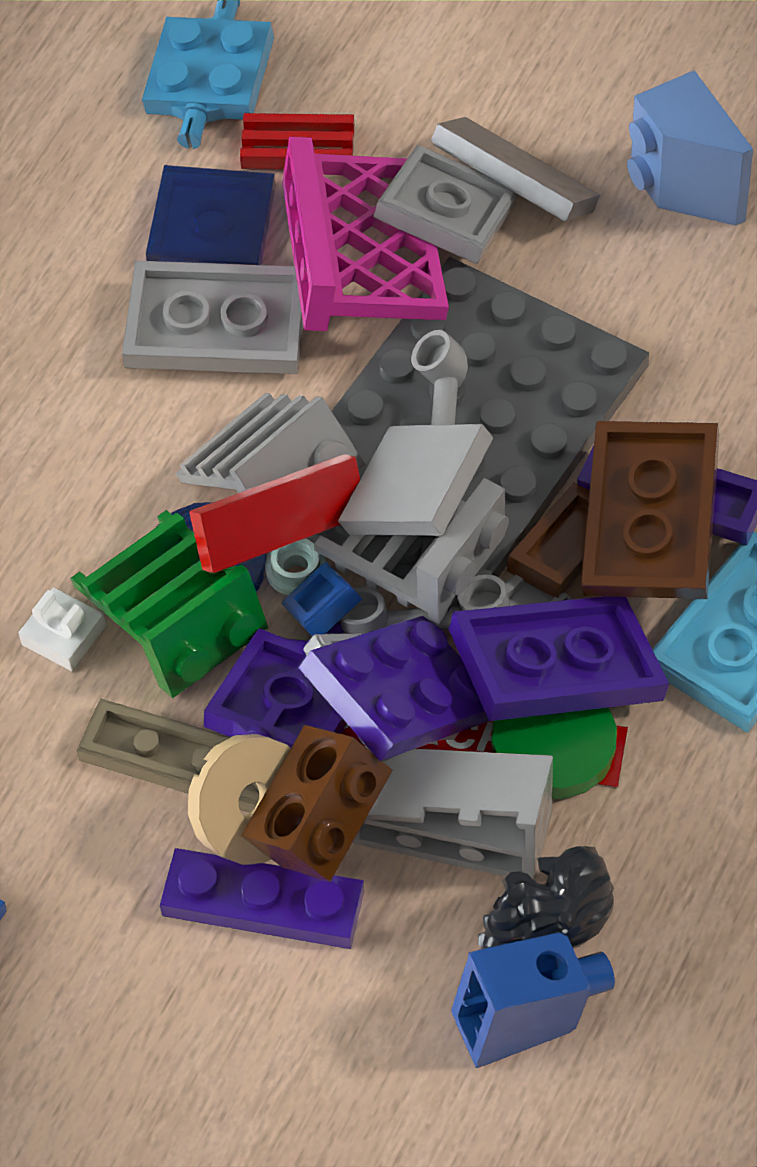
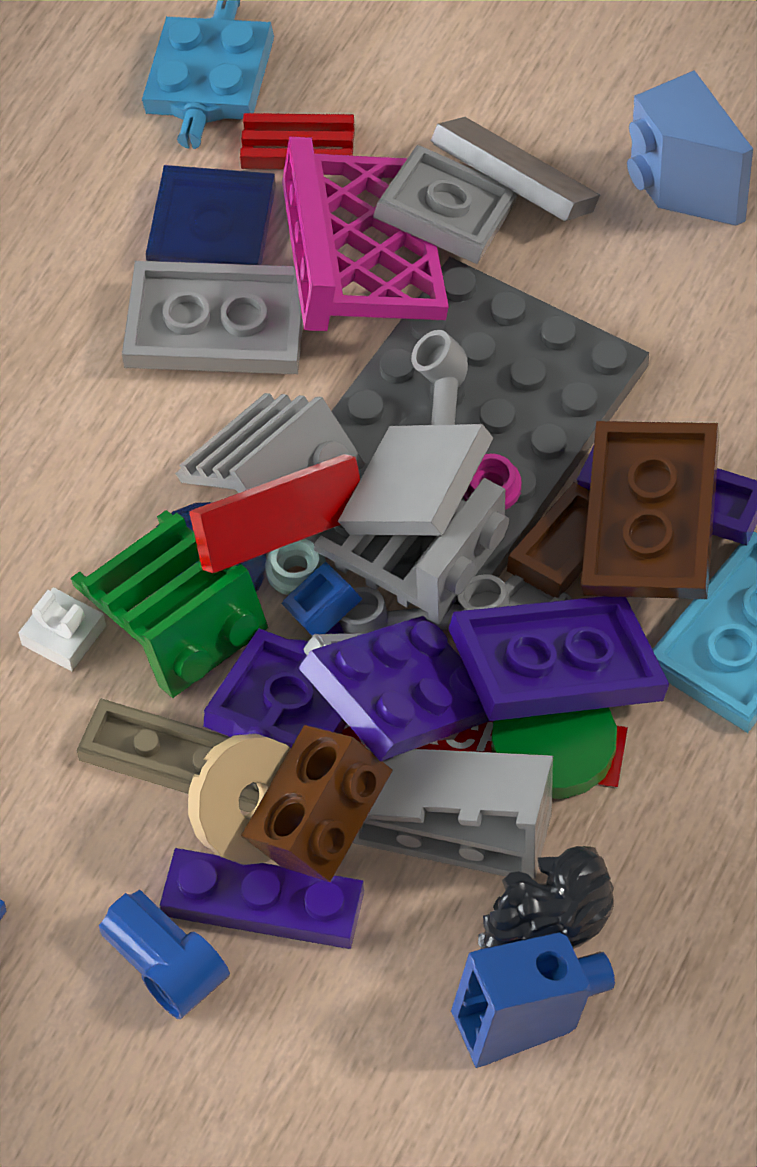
(173, 965): none -> blue piece
(501, 472): none -> dark pink plate

